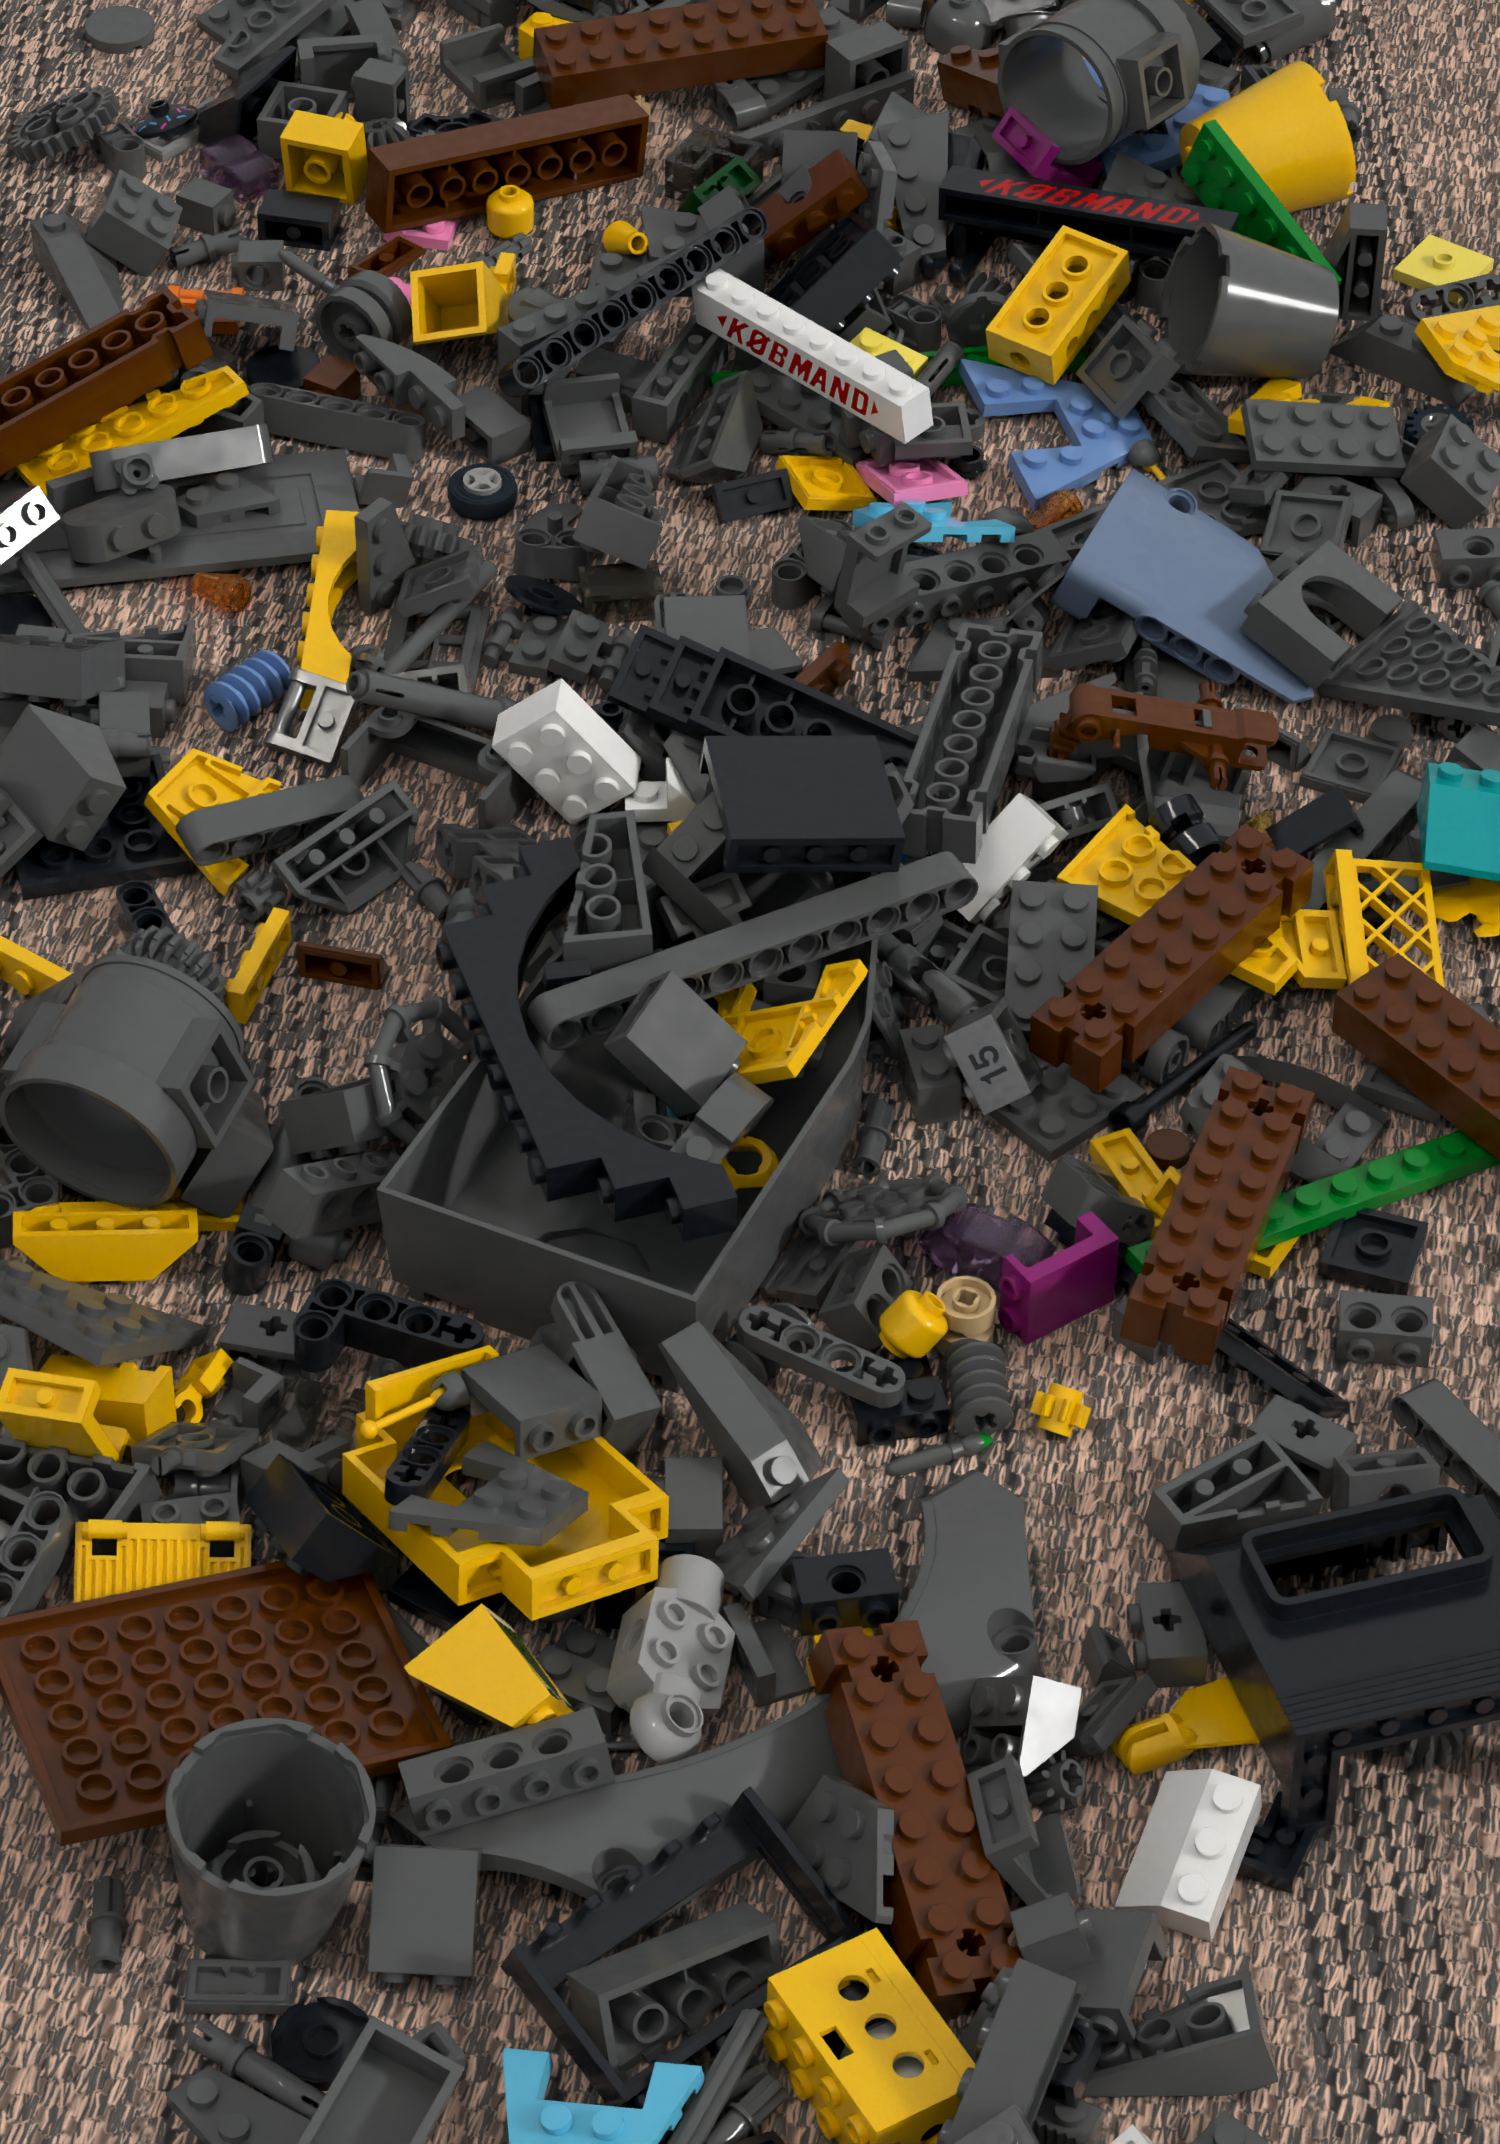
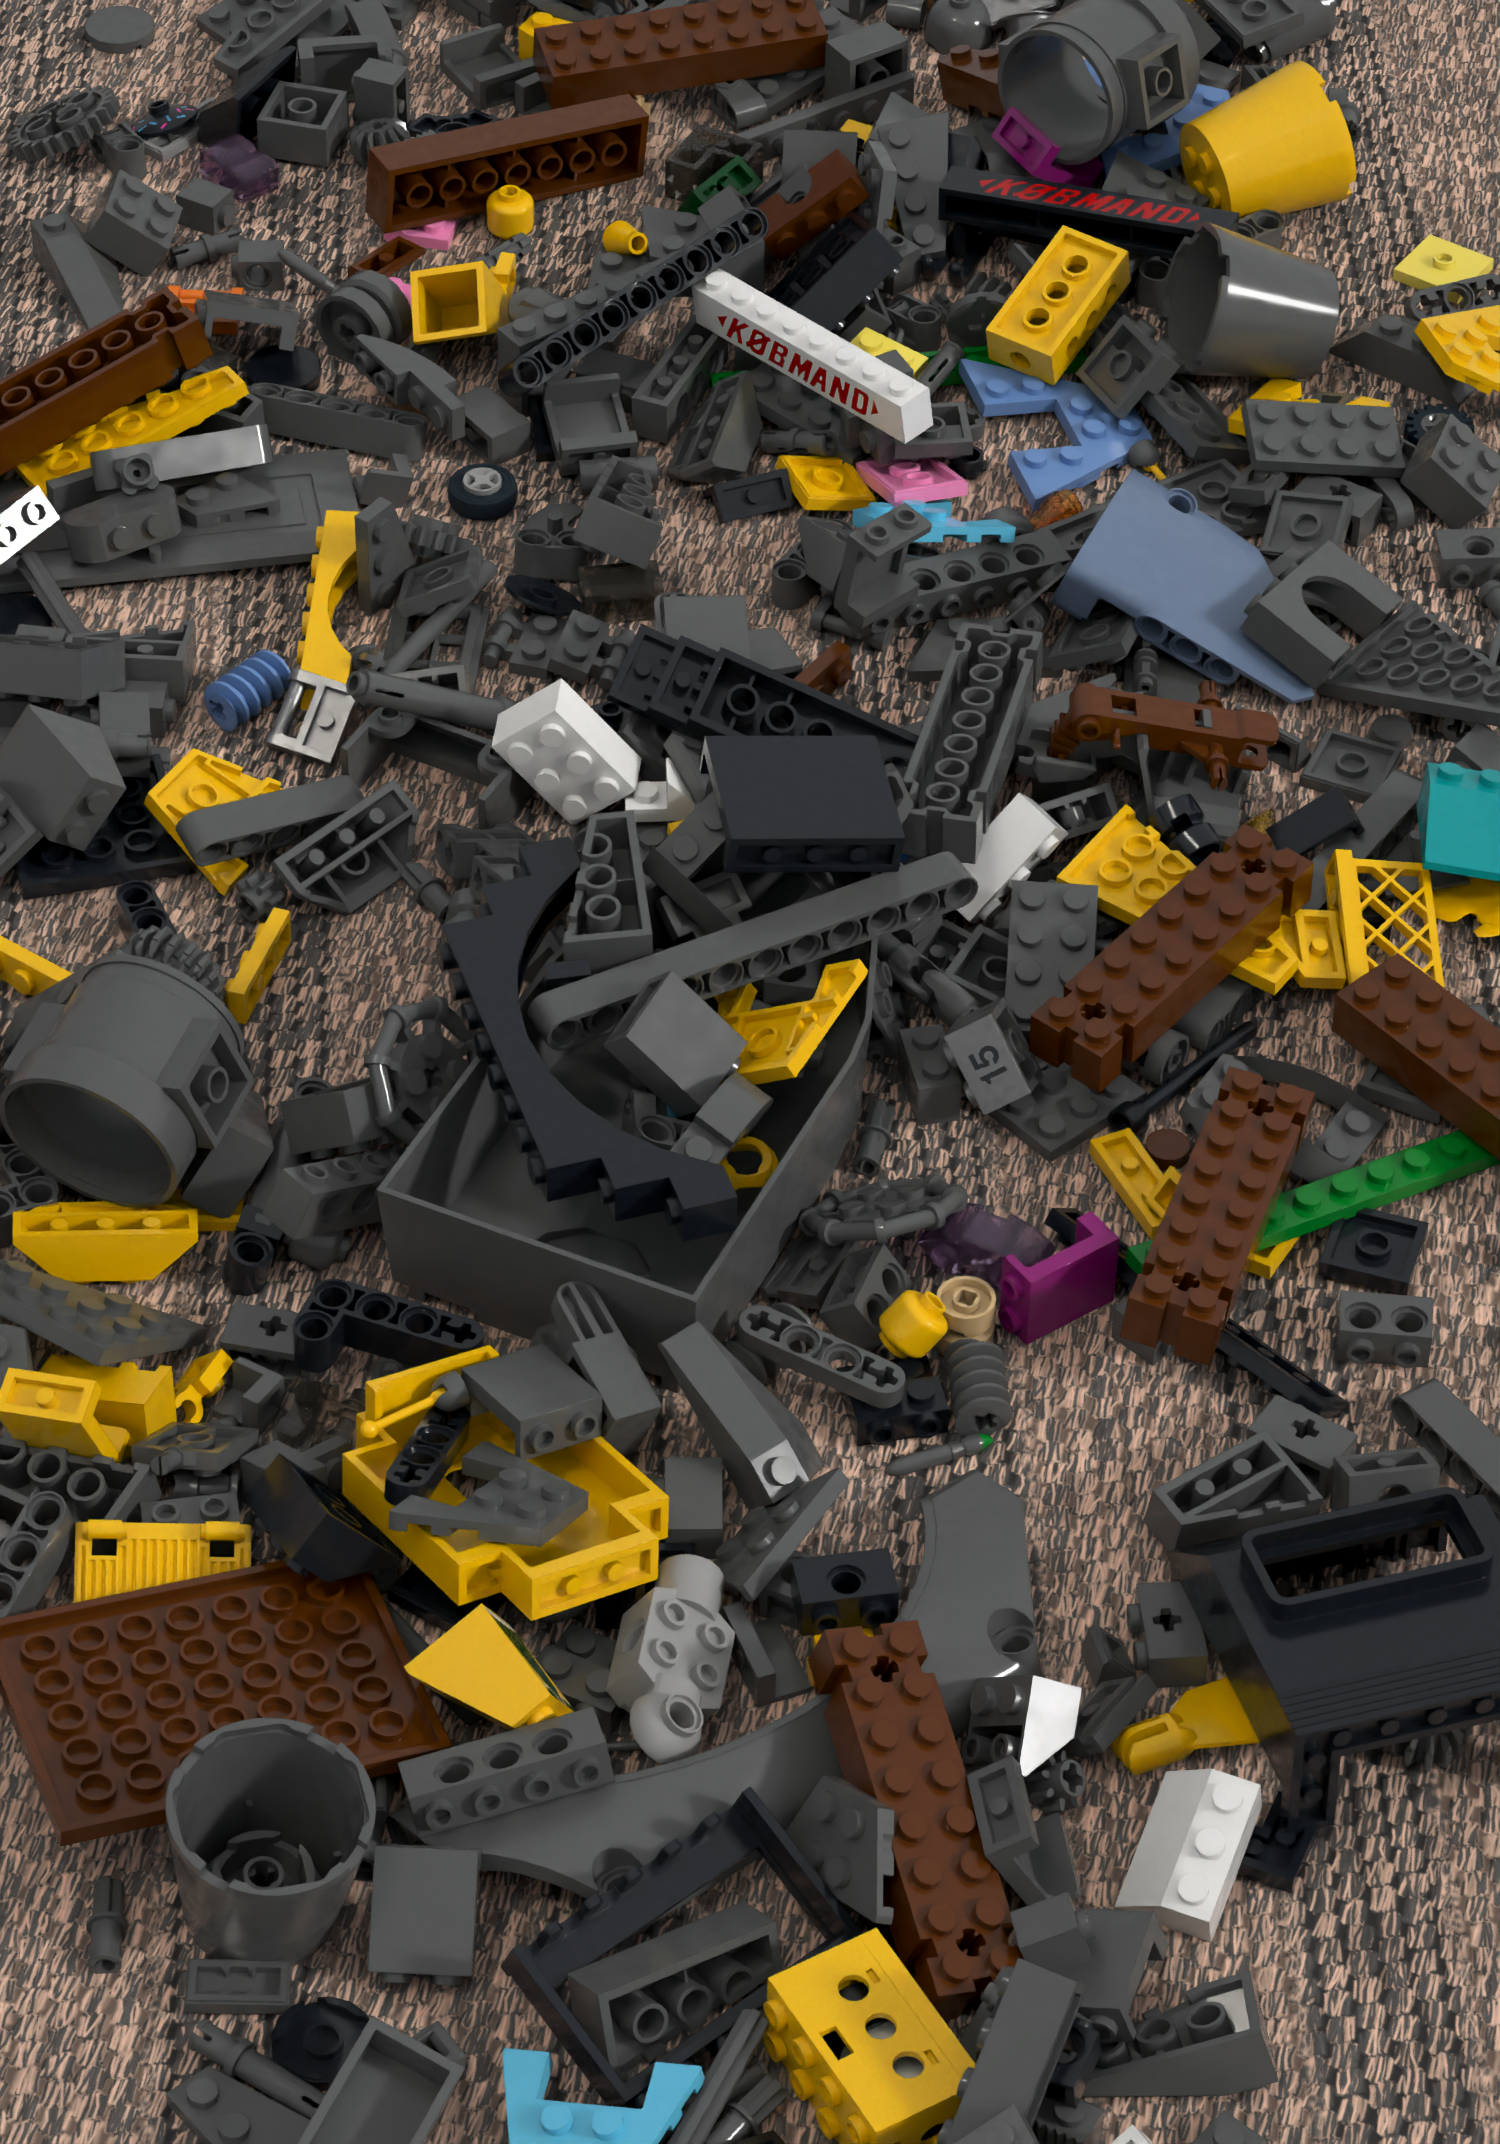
(225, 591): clear orange cone -> none
(299, 219): black brick -> none
(325, 155): yellow brick -> none
(334, 378): reddish brown brick -> none
(341, 965): reddish brown slope -> none
(732, 586): dark grey plate -> none
(1060, 1409): yellow gear -> none
(1086, 1187): dark grey piece -> none
(1230, 183): green plate -> none
(1358, 258): dark grey wedge -> none

